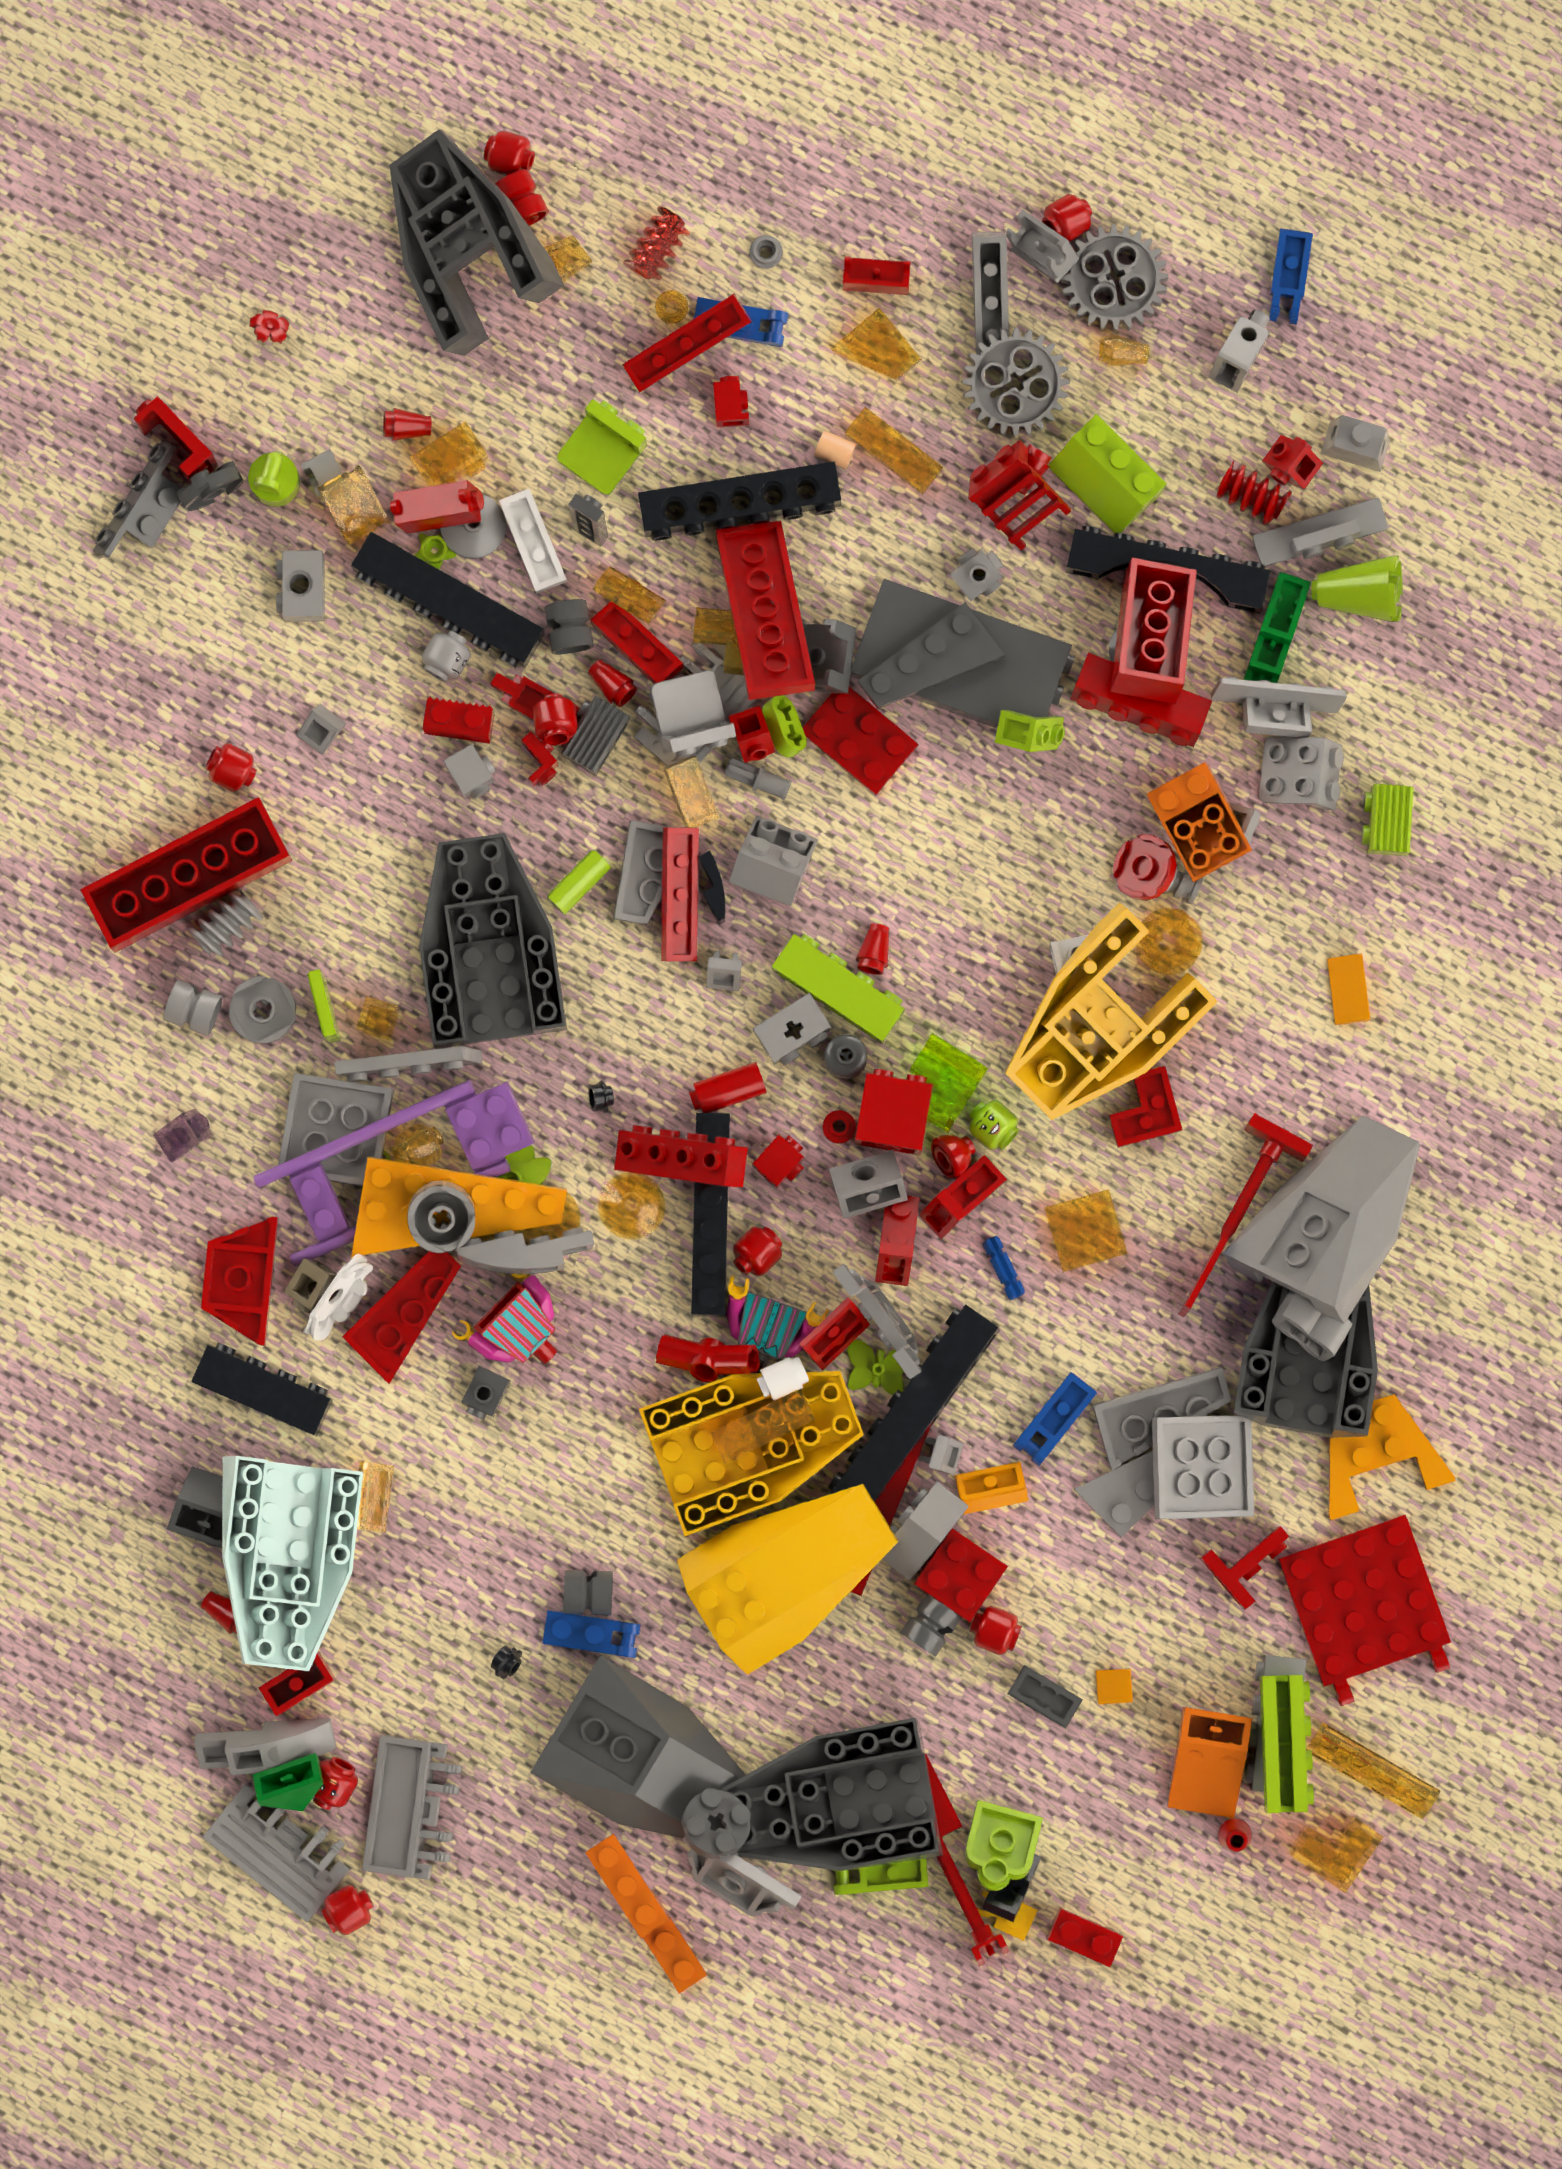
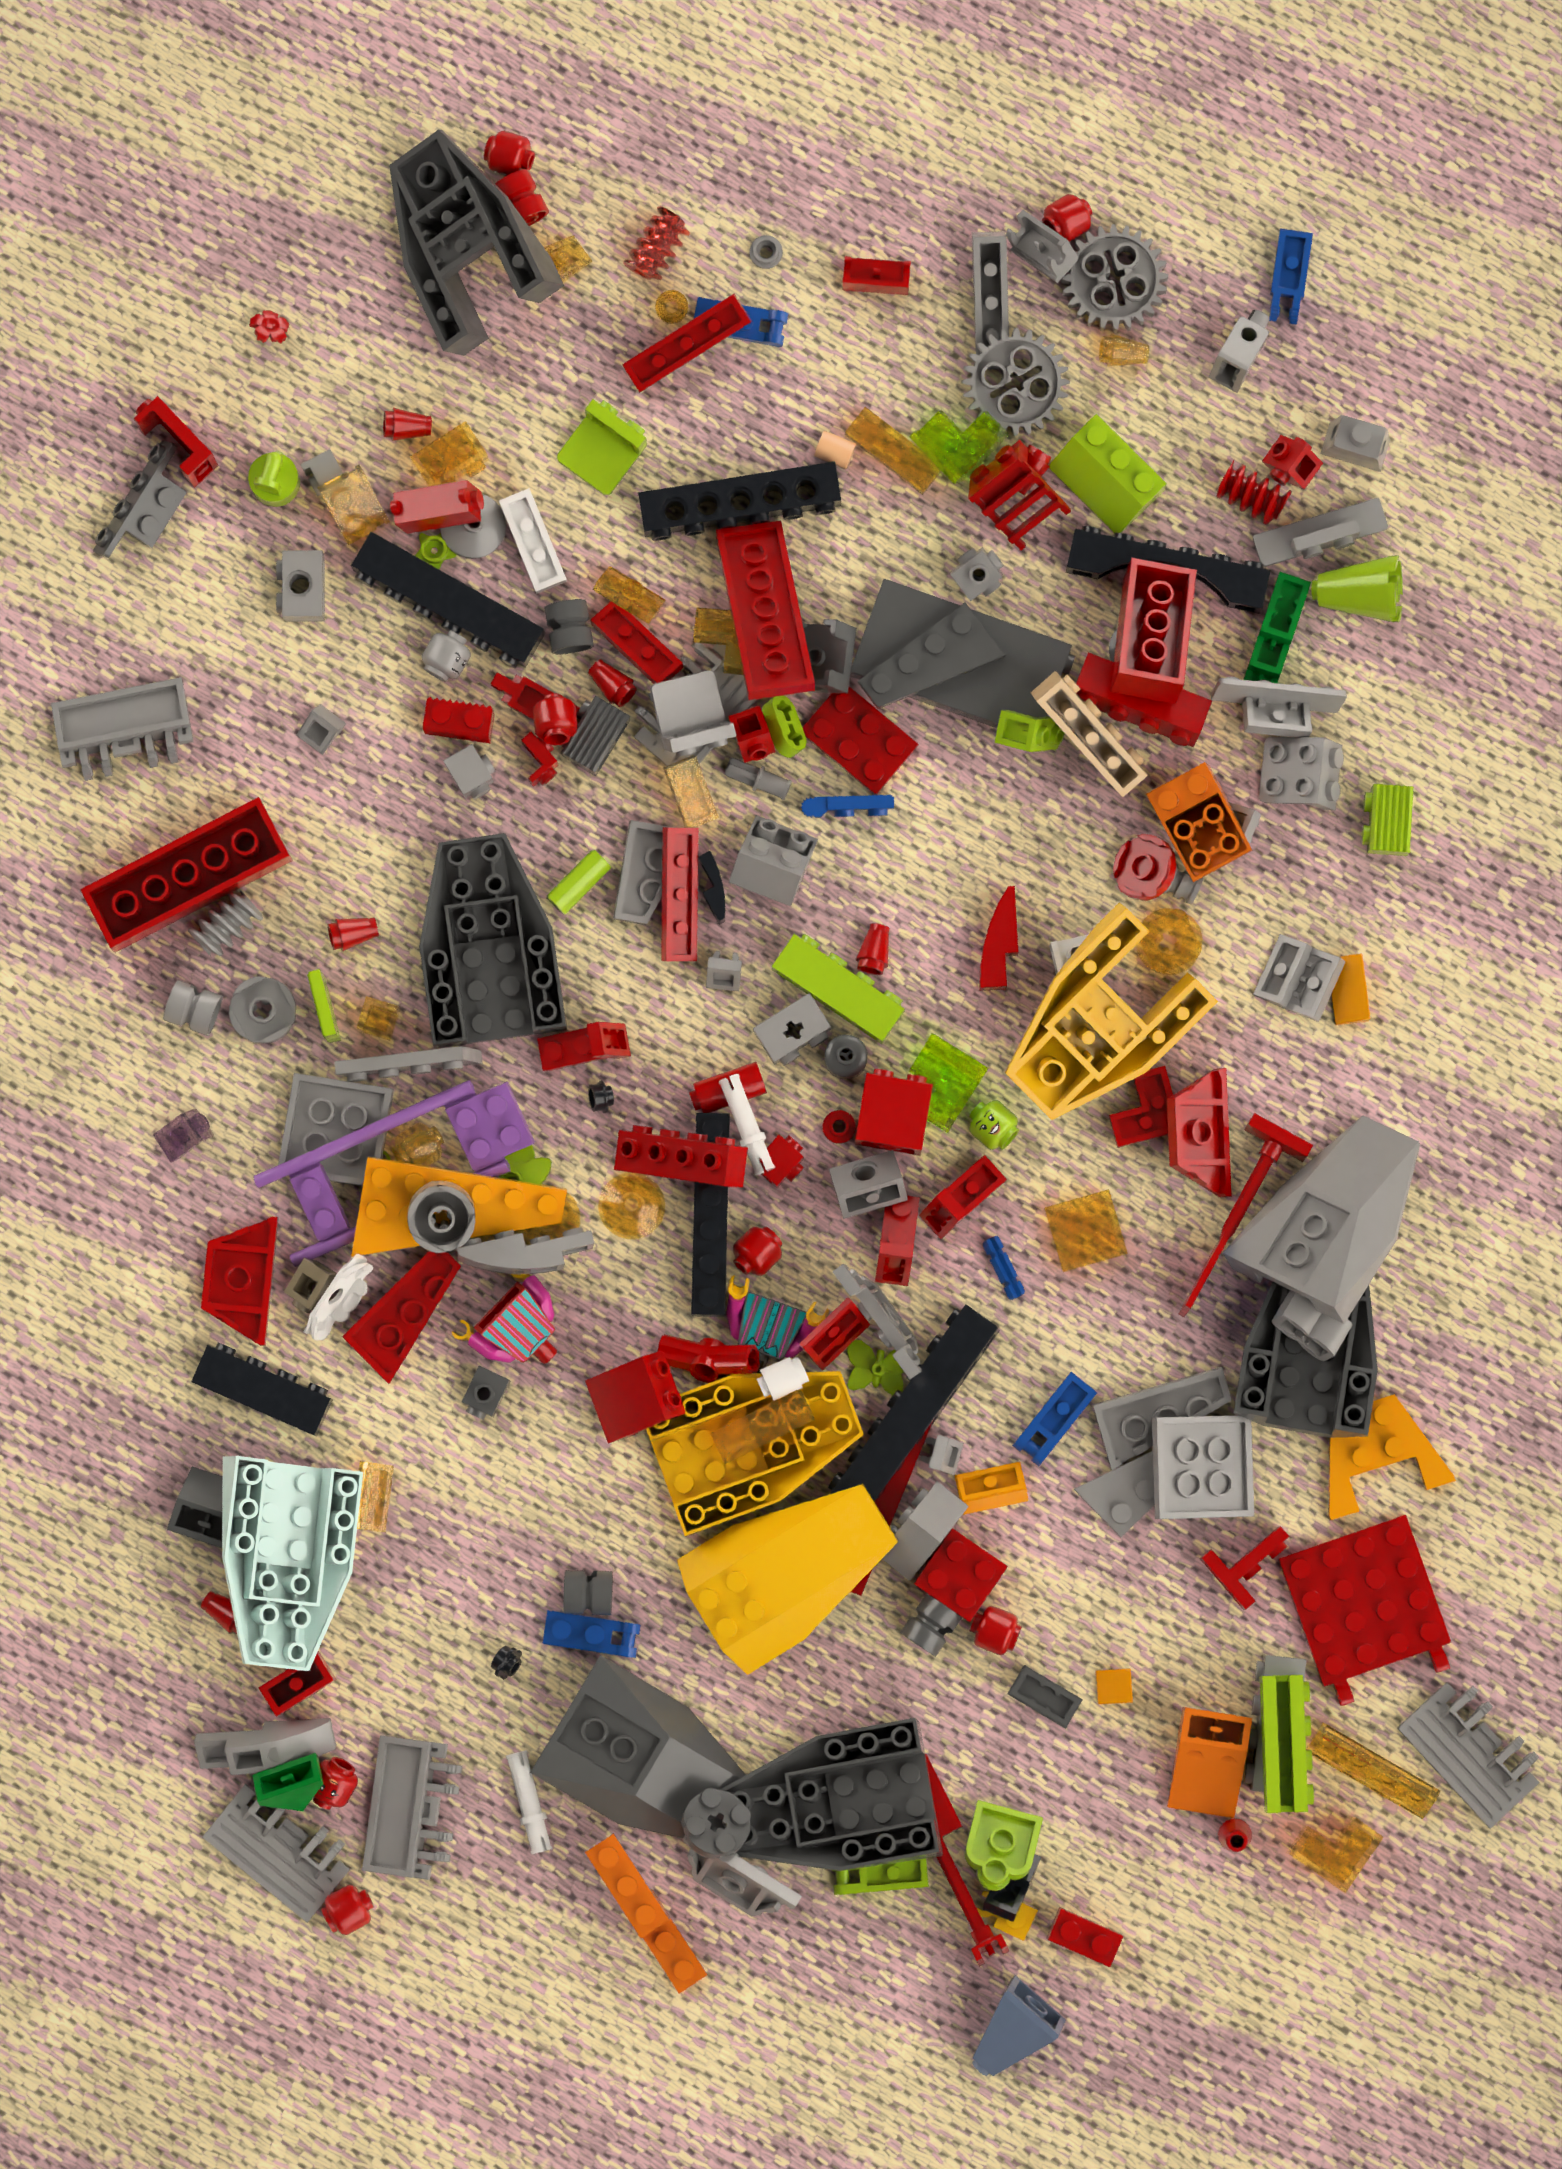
(121, 721): none -> light grey hinge
(209, 486): dark grey plate -> none
(230, 767): red head -> none
(351, 932): none -> red cone
(529, 1802): none -> white pin
(584, 1045): none -> red bracket
(588, 518): dark grey plate -> none
(635, 1396): none -> red panel
(730, 402): red brick -> none
(747, 1124): none -> white pin
(845, 805): none -> blue hinge
(878, 347): clear yellow wing -> none
(952, 1154): red brick -> none
(957, 451): none -> clear neon green panel
(999, 942): none -> red slope
(1017, 2029): none -> sand blue slope
(1094, 739): none -> tan brick
(1201, 1132): none -> red wing
(1299, 977): none -> light grey slope
(1466, 1756): none -> light grey hinge

